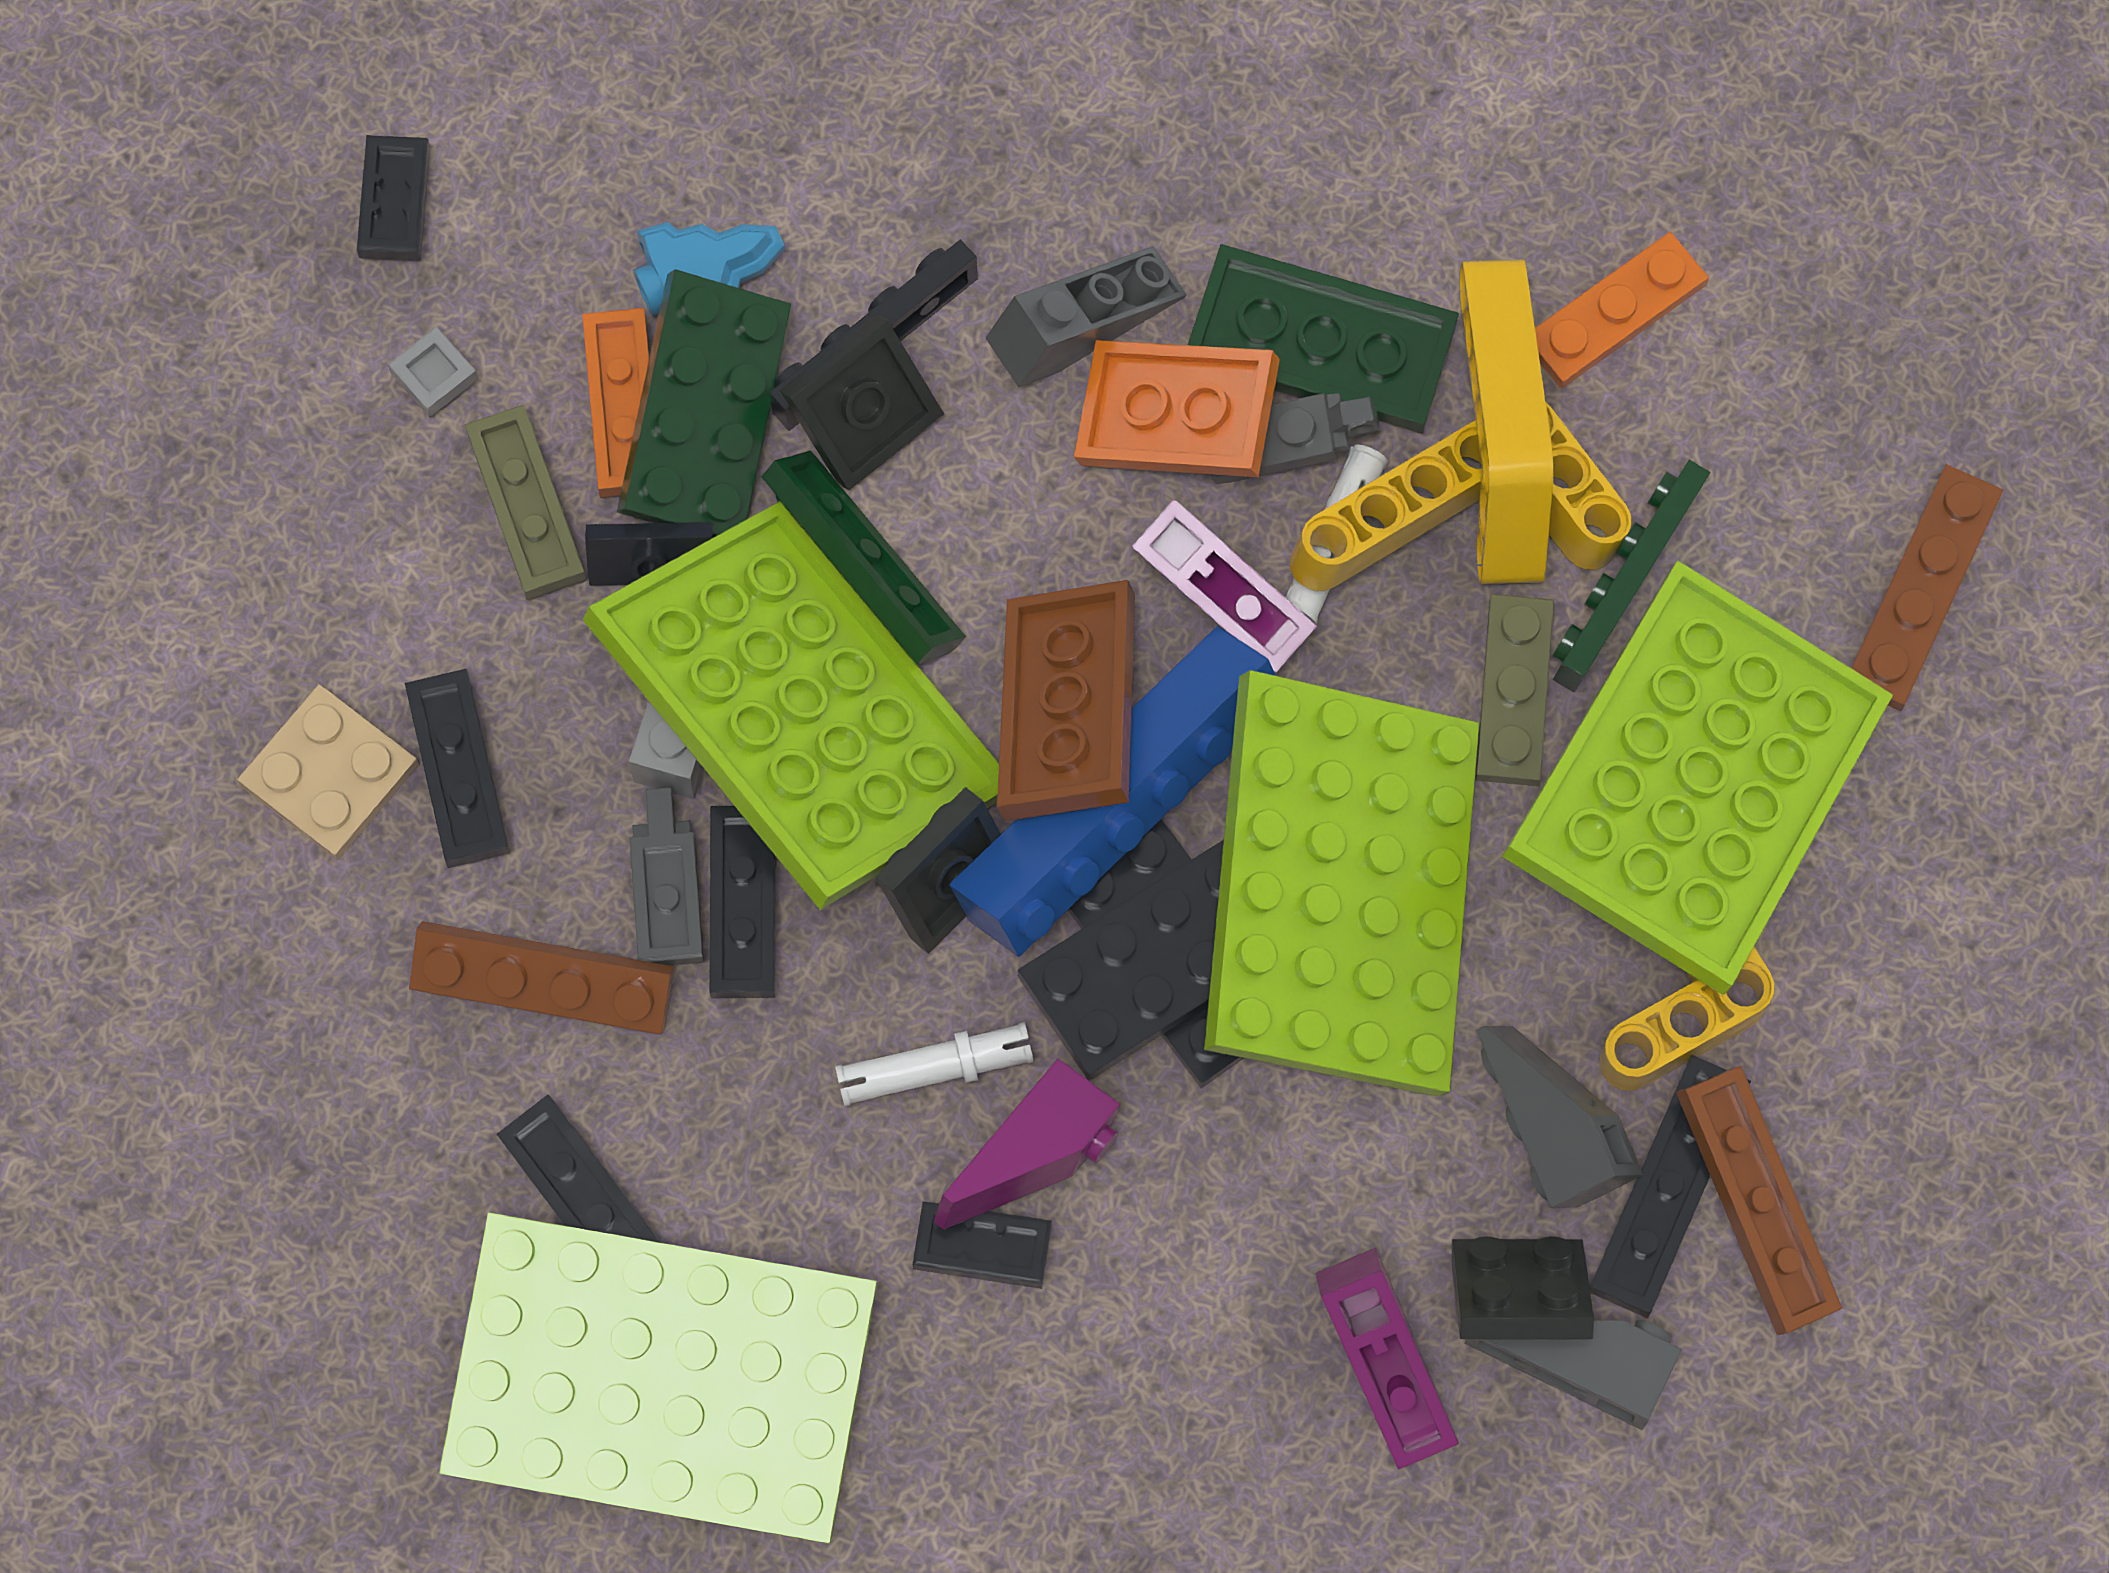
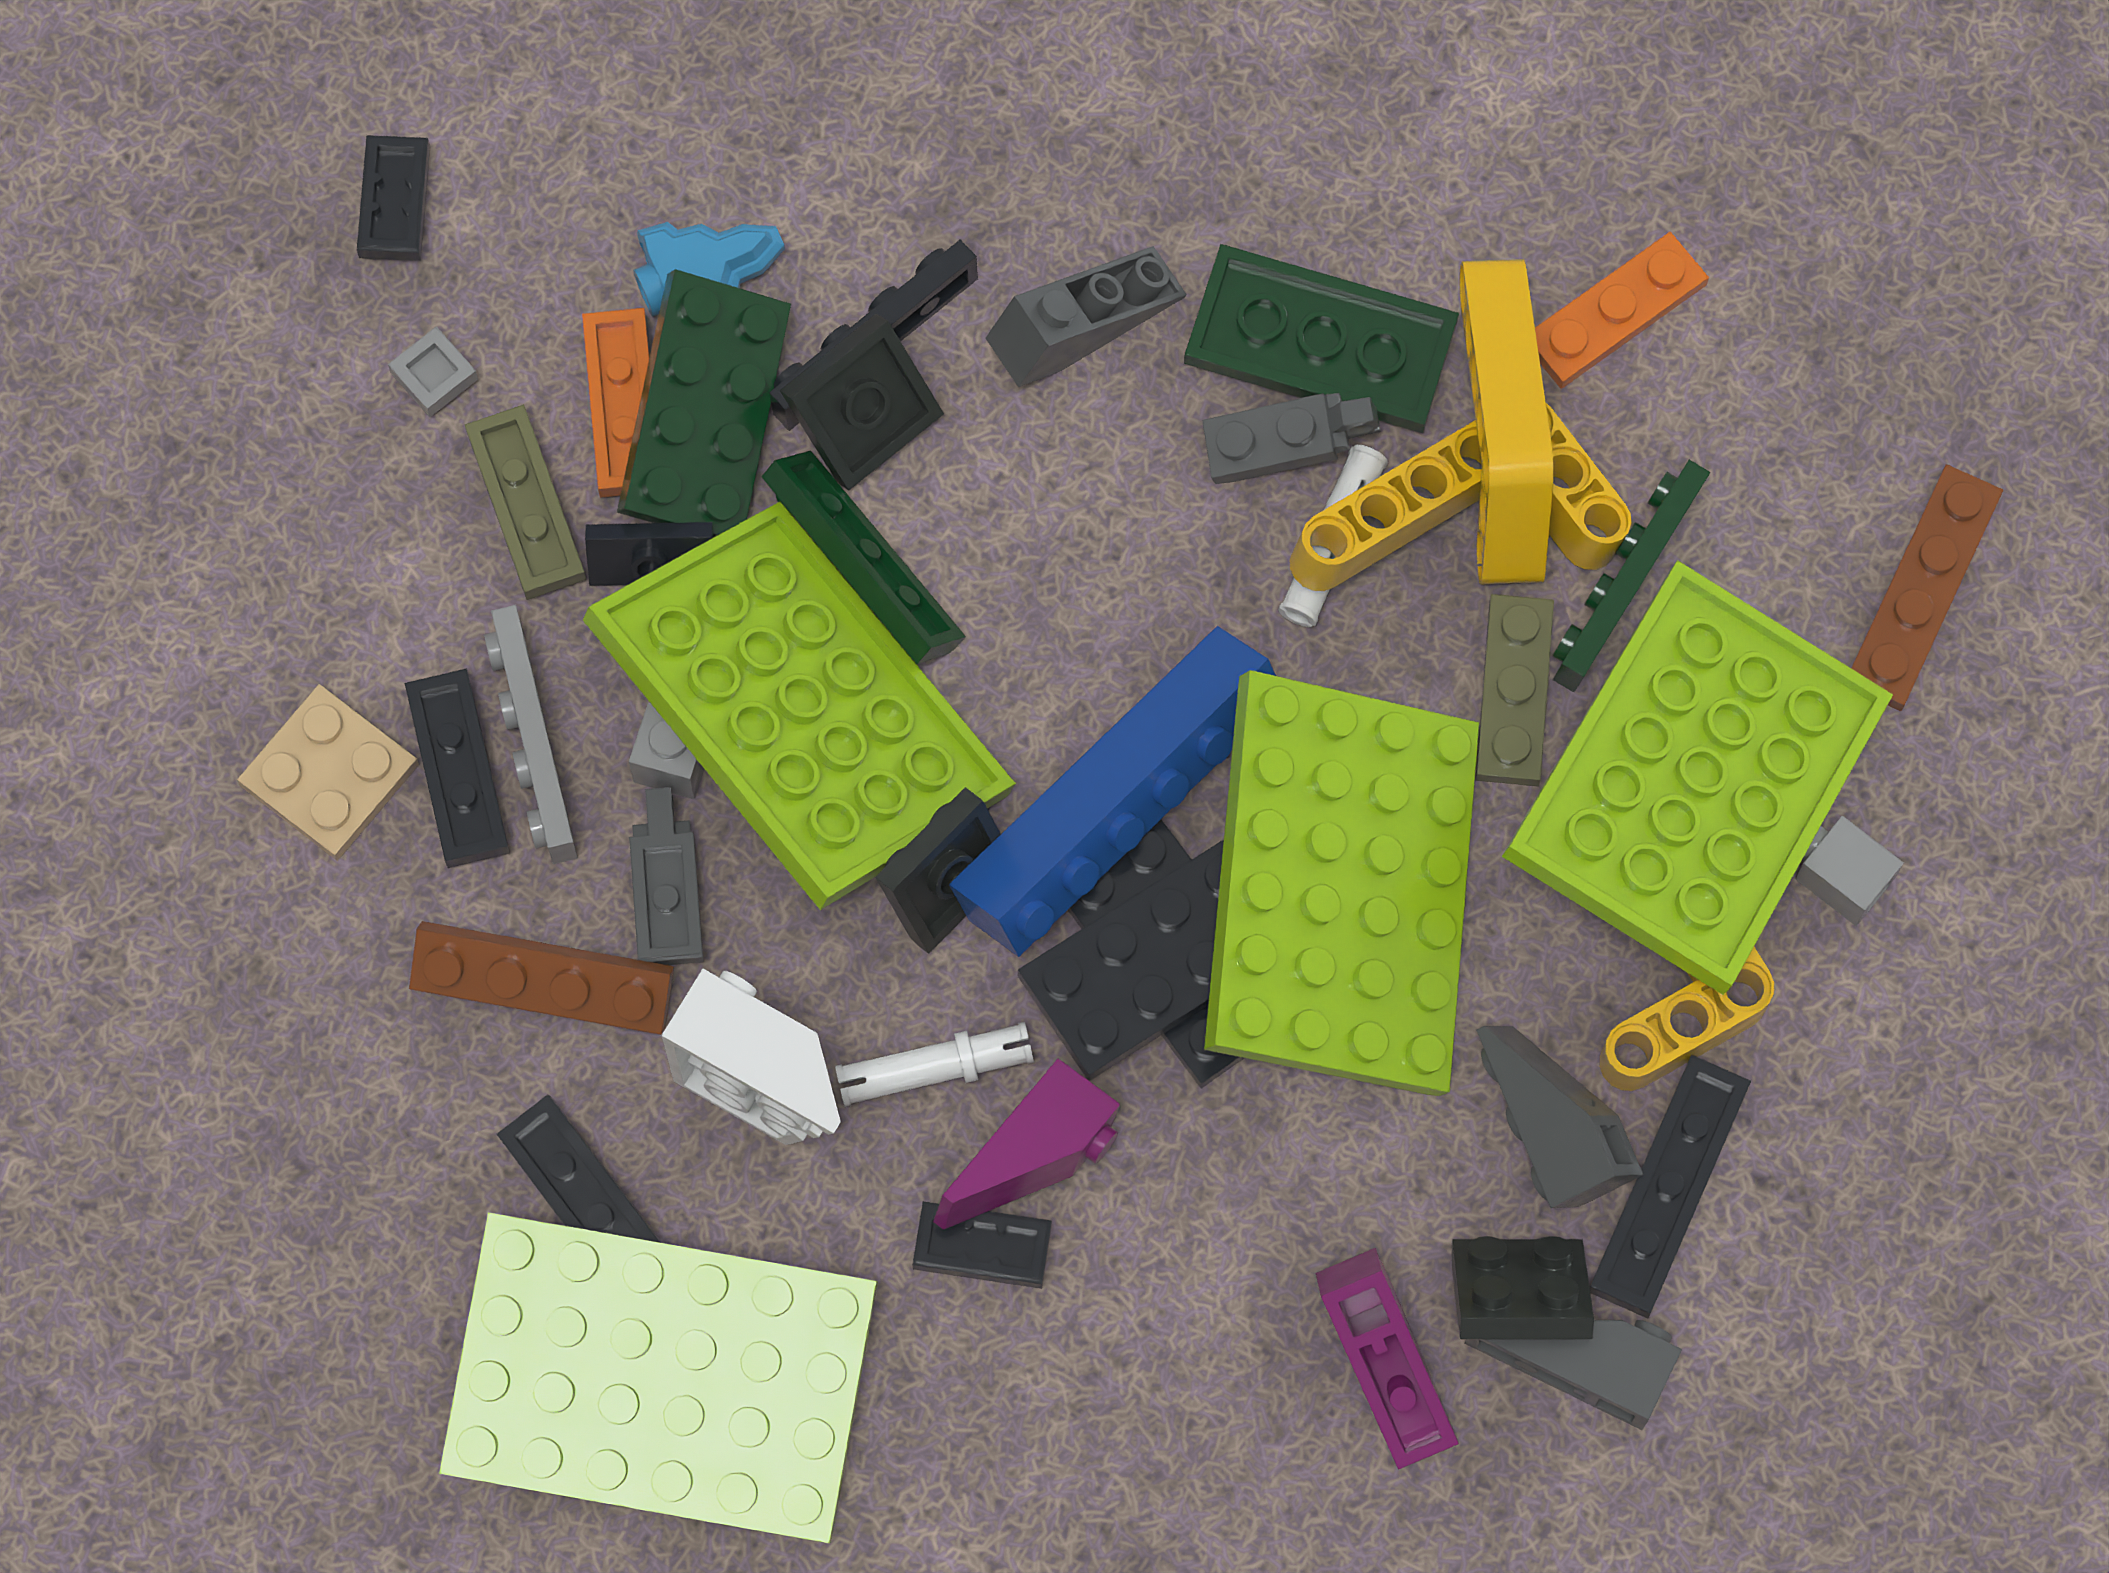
(536, 761): none -> light grey plate
(740, 908): black plate -> none
(750, 1060): none -> white wedge
(1066, 701): dark orange plate -> none
(1177, 408): orange plate -> none
(1223, 585): slope -> none
(1759, 1200): dark orange plate -> none
(1848, 869): none -> light grey brick

